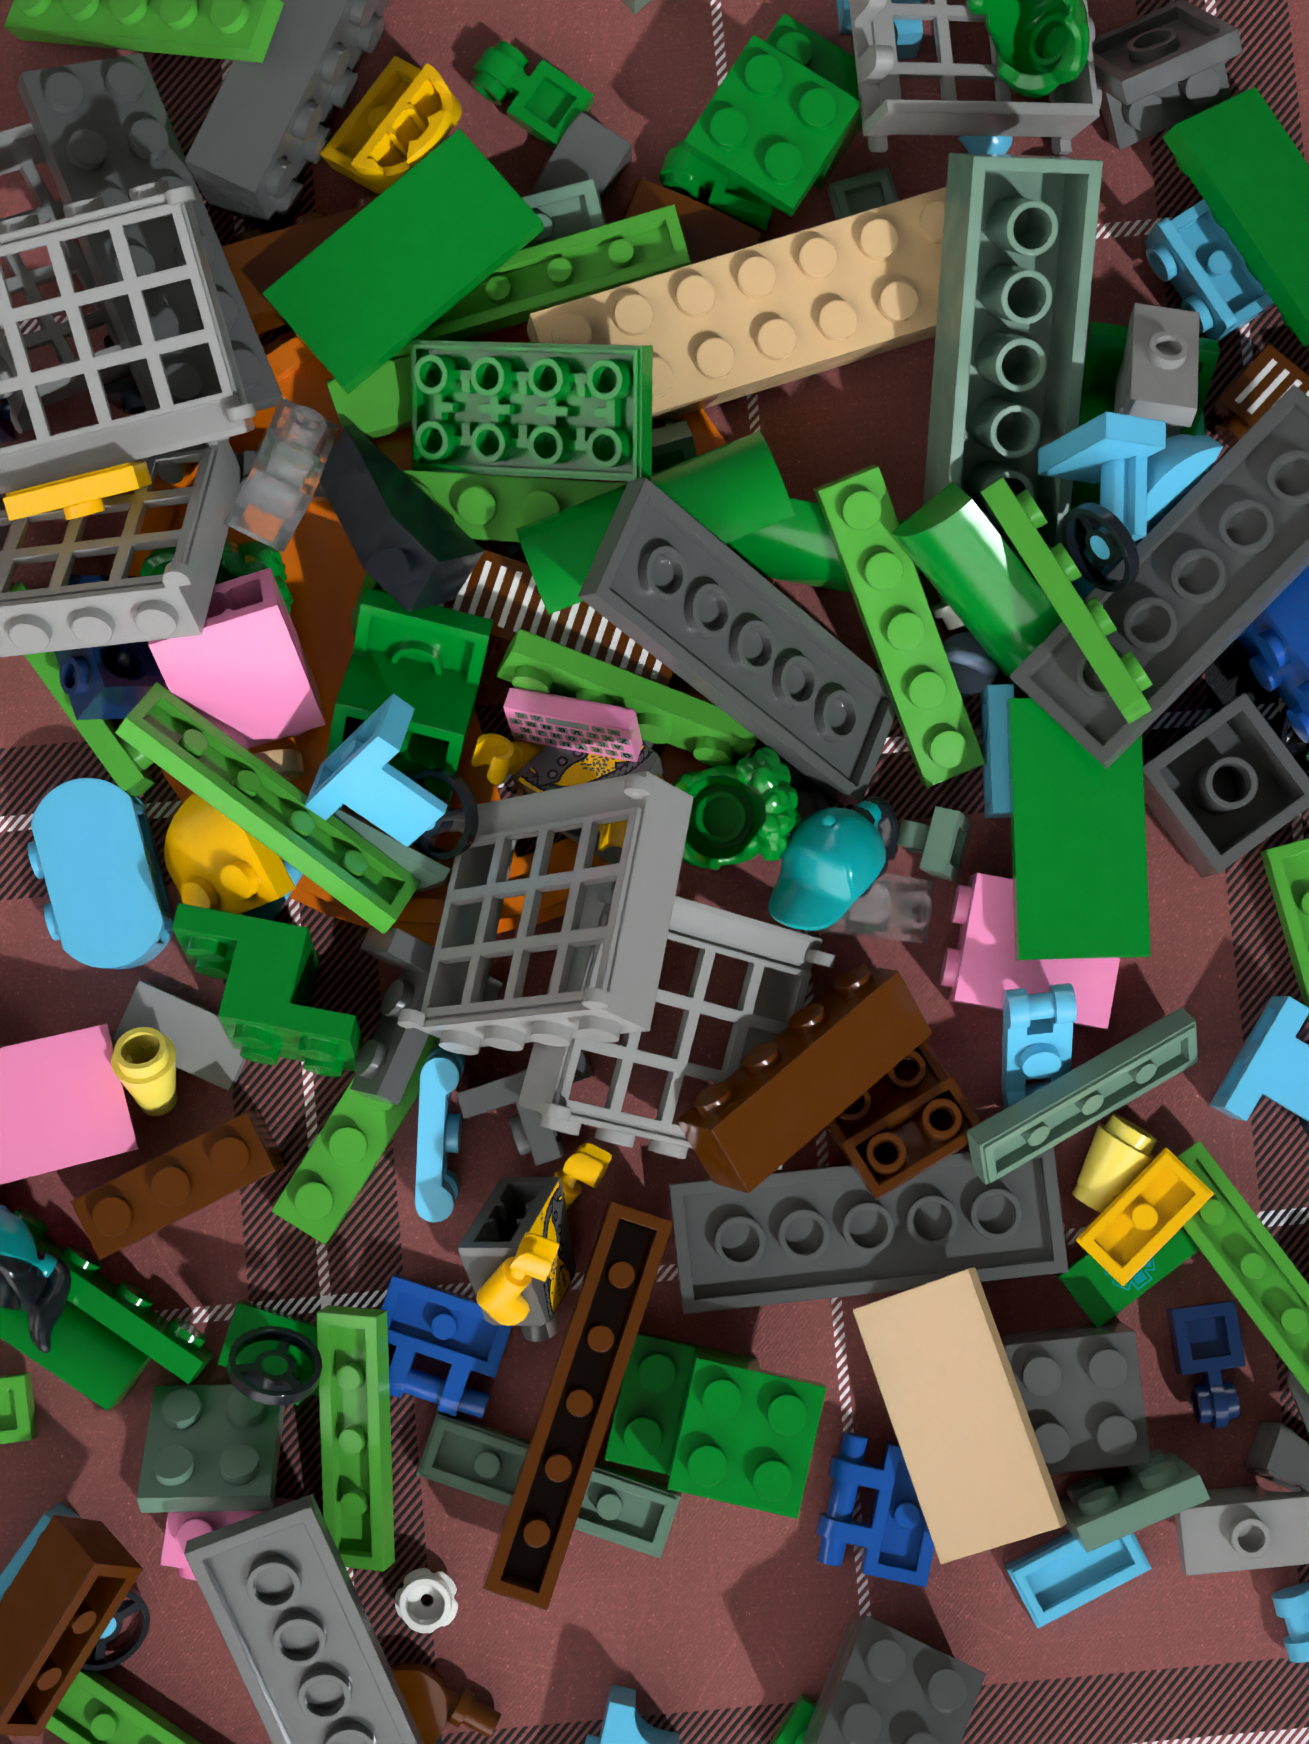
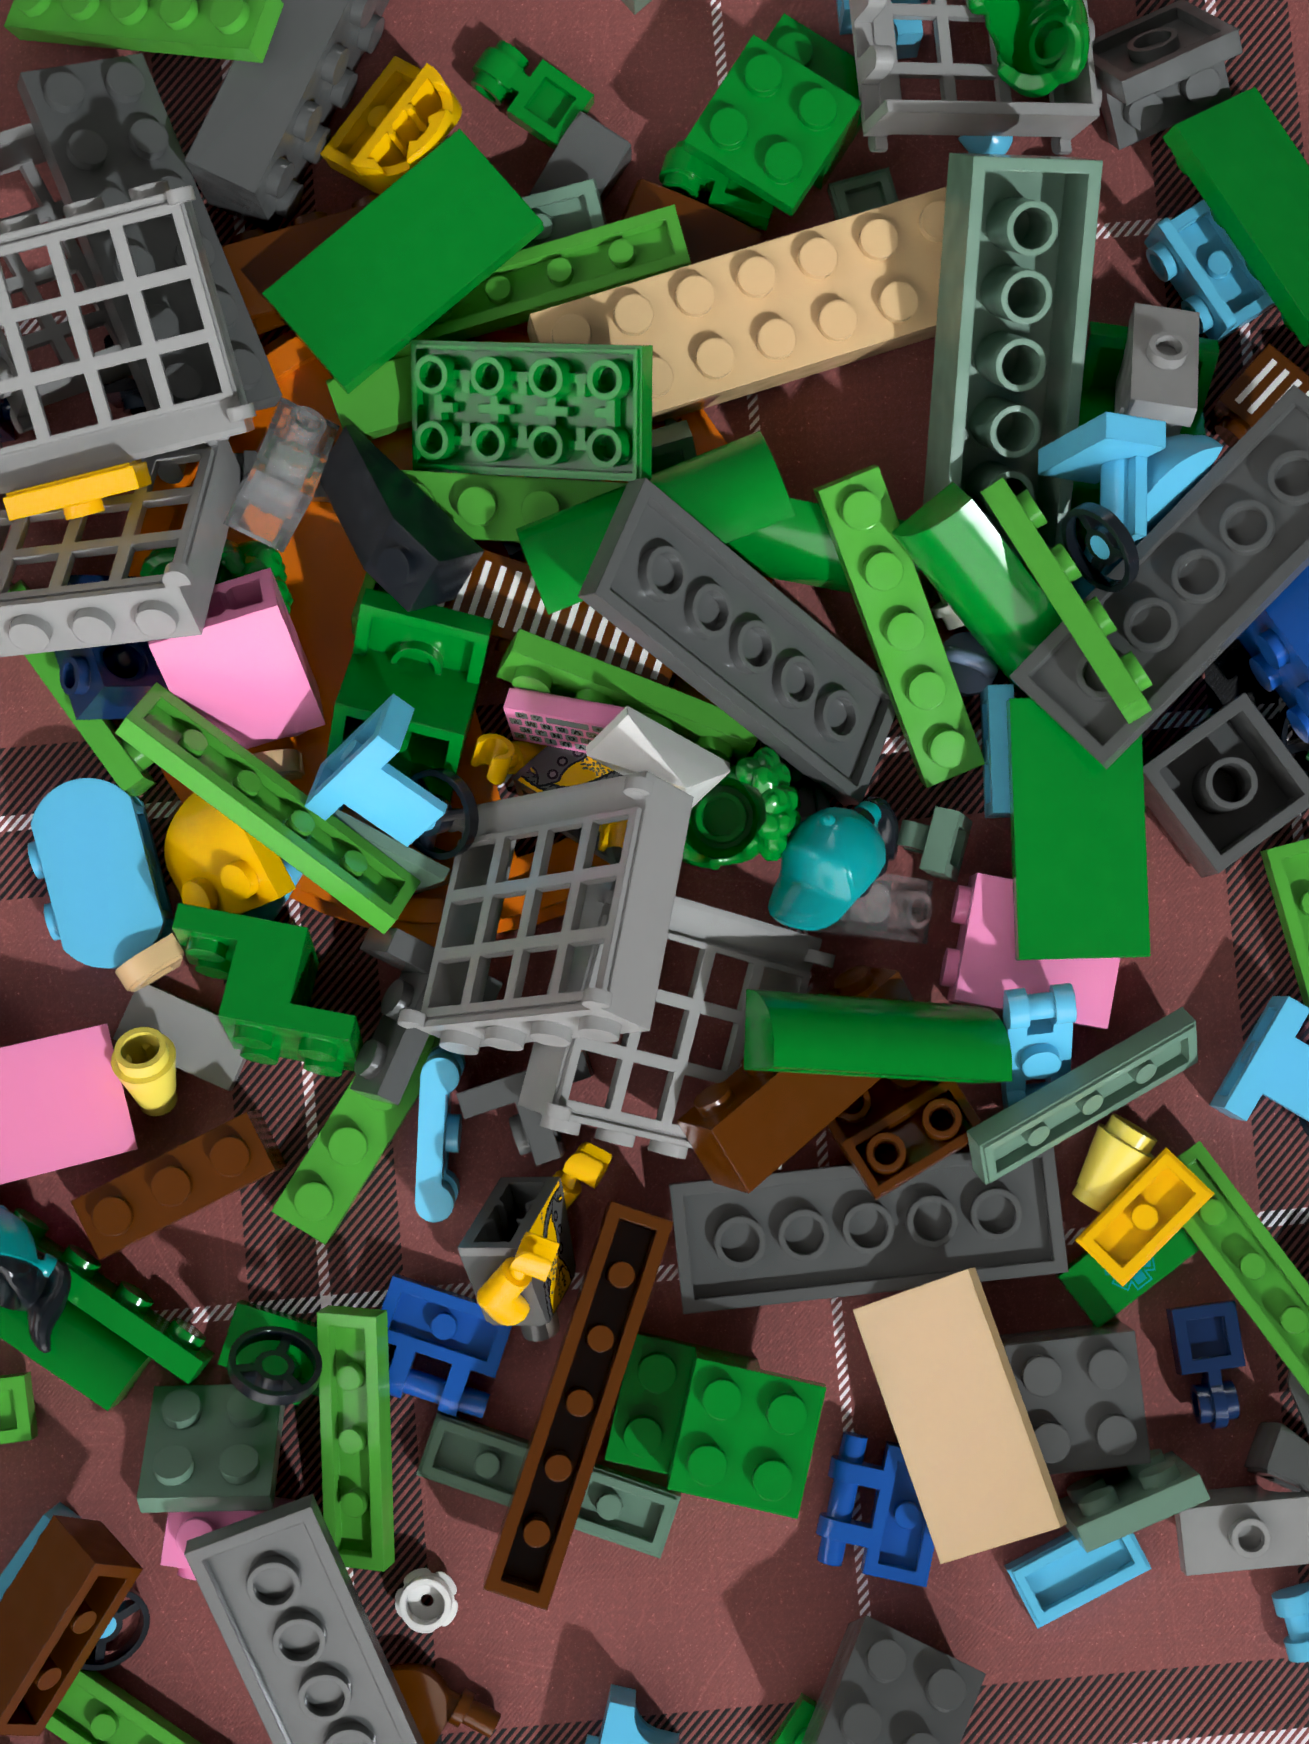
(151, 964): none -> tan tile
(640, 744): none -> white slope
(874, 1038): none -> green brick

